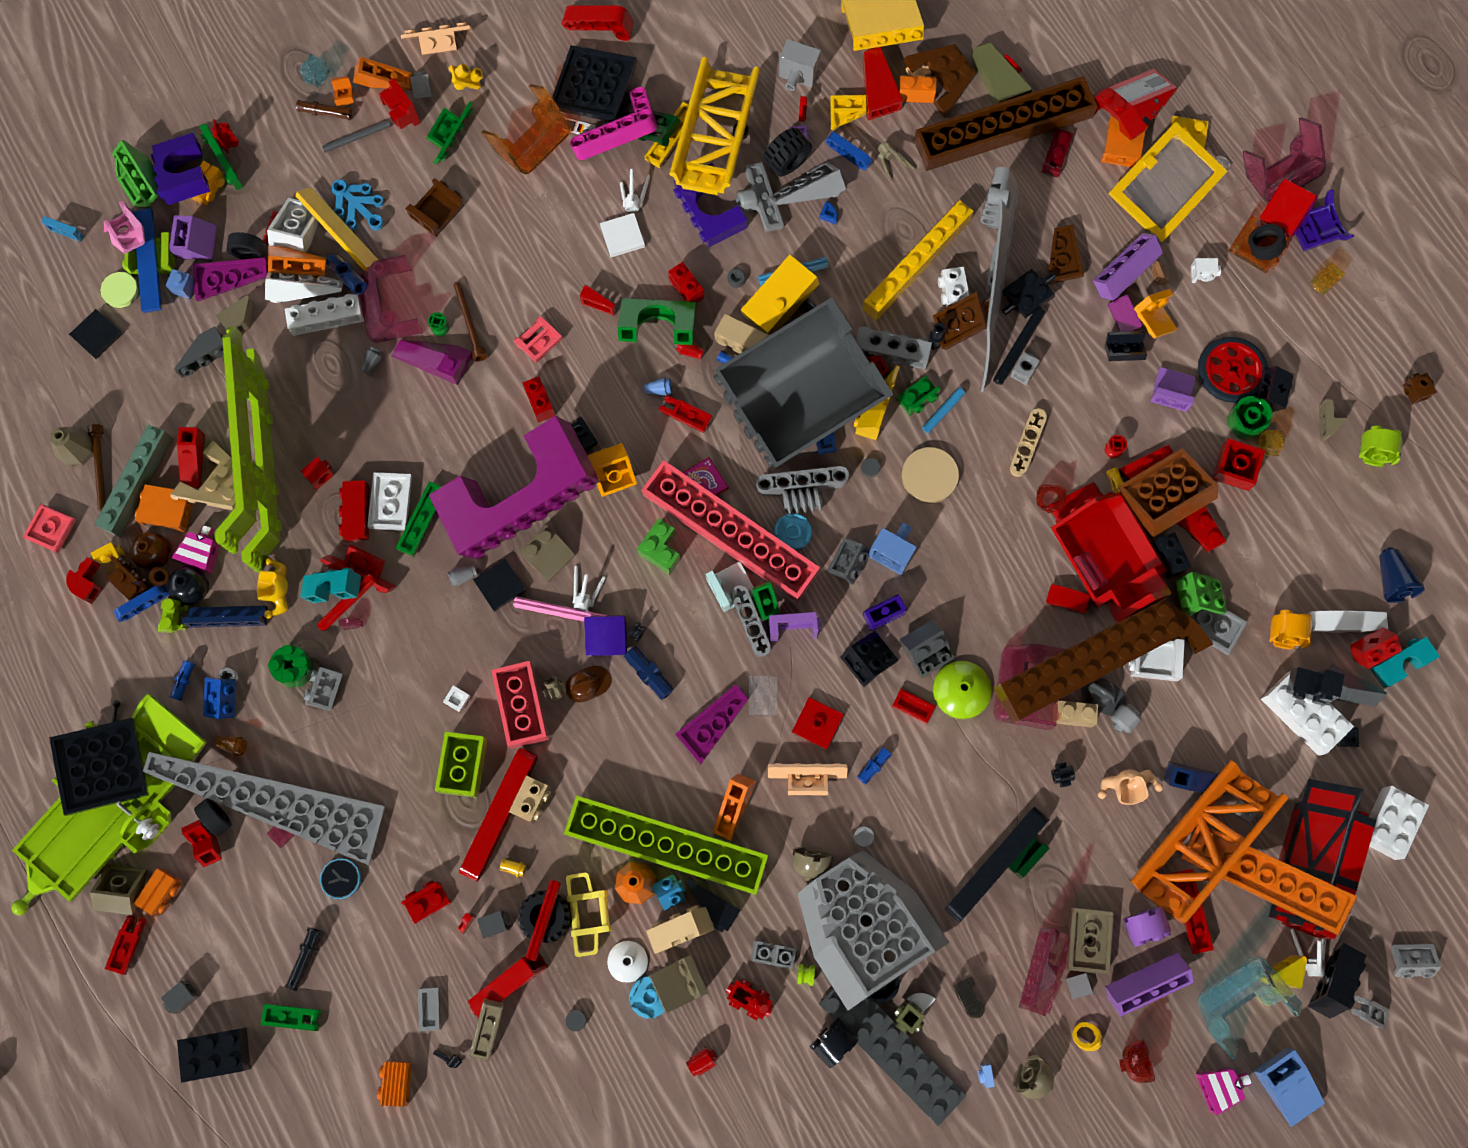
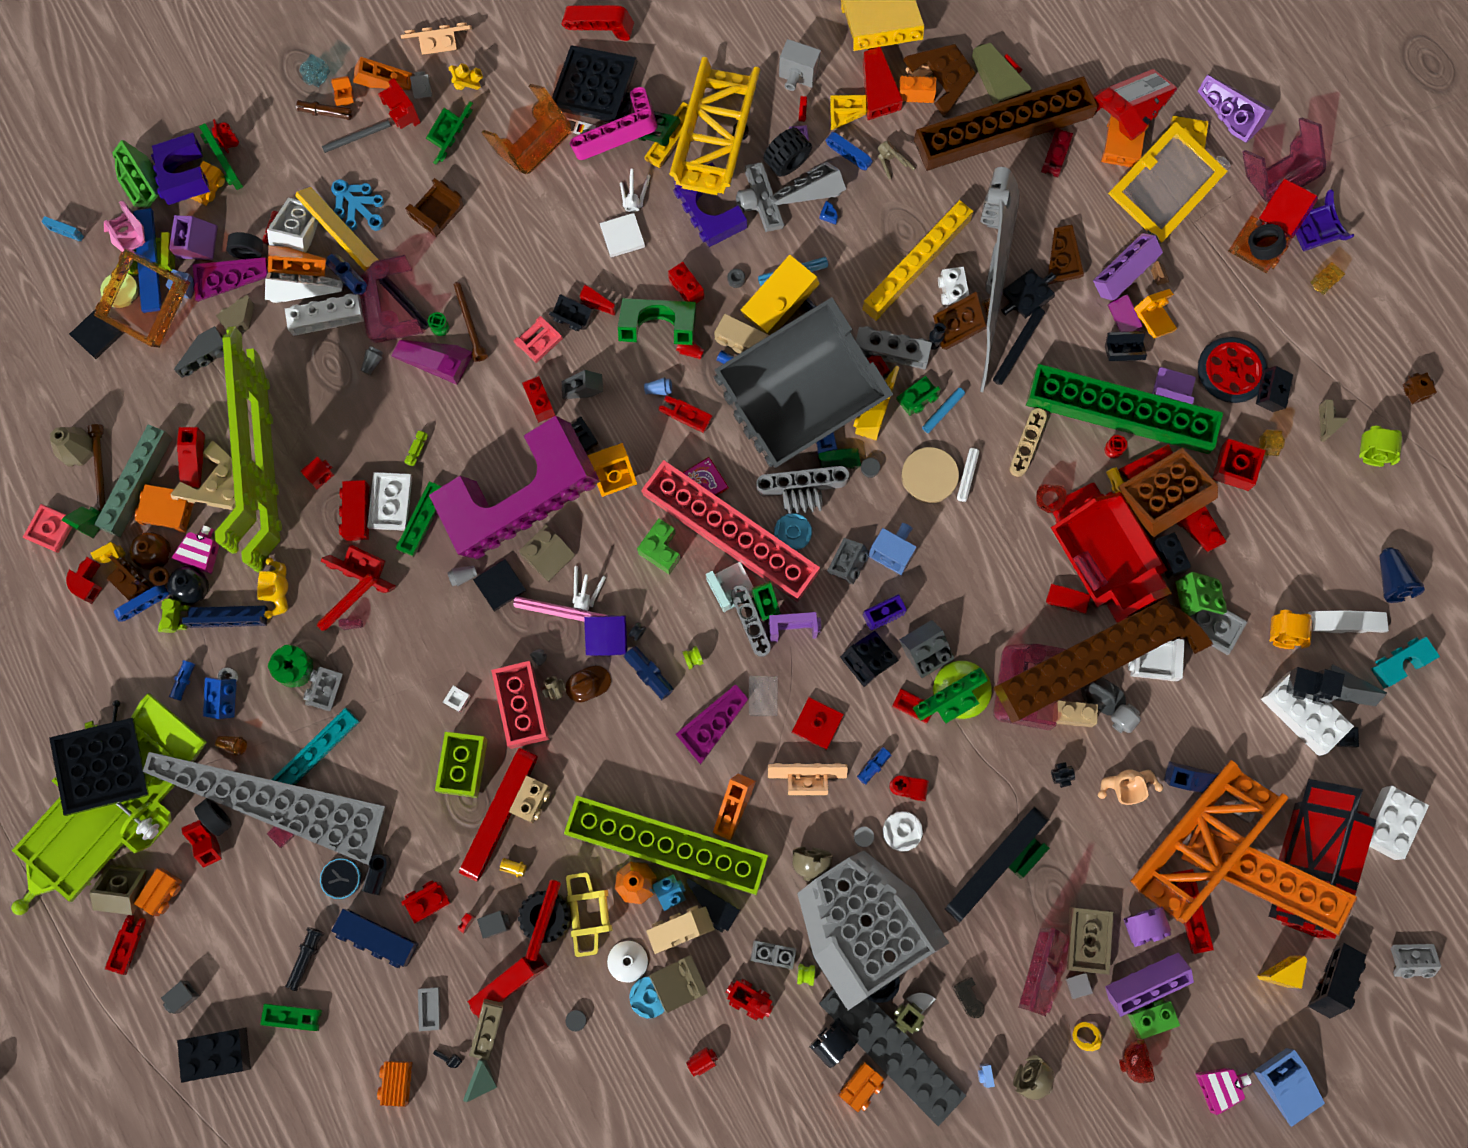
(83, 520): none -> green slope
(167, 310): none -> clear orange window
(317, 748): none -> teal tile
(340, 583): teal arch -> none
(374, 938): none -> dark blue brick
(376, 876): none -> black piece
(404, 301): none -> black axle
(416, 448): none -> lime axle
(481, 1081): none -> sand green slope
(538, 656): none -> dark grey hinge
(572, 313): none -> black bracket
(582, 385): none -> dark grey slope
(692, 657): none -> lime wheel
(844, 457): none -> dark green slope
(861, 1087): none -> orange brick
(902, 831): none -> white tile
(913, 787): none -> red piece
(953, 699): none -> green bracket
(968, 474): none -> white axle
(1021, 374): light grey brick -> none
(1124, 409): none -> green brick
(1153, 1019): none -> bright green brick
(1205, 269): white brick -> none
(1236, 988): clear light blue windscreen -> none
(1237, 110): none -> medium lavender wedge
(1249, 417): green brick -> none
(1316, 965): white plant -> none
(1371, 1012): light grey hinge -> none
(1375, 648): red brick -> none

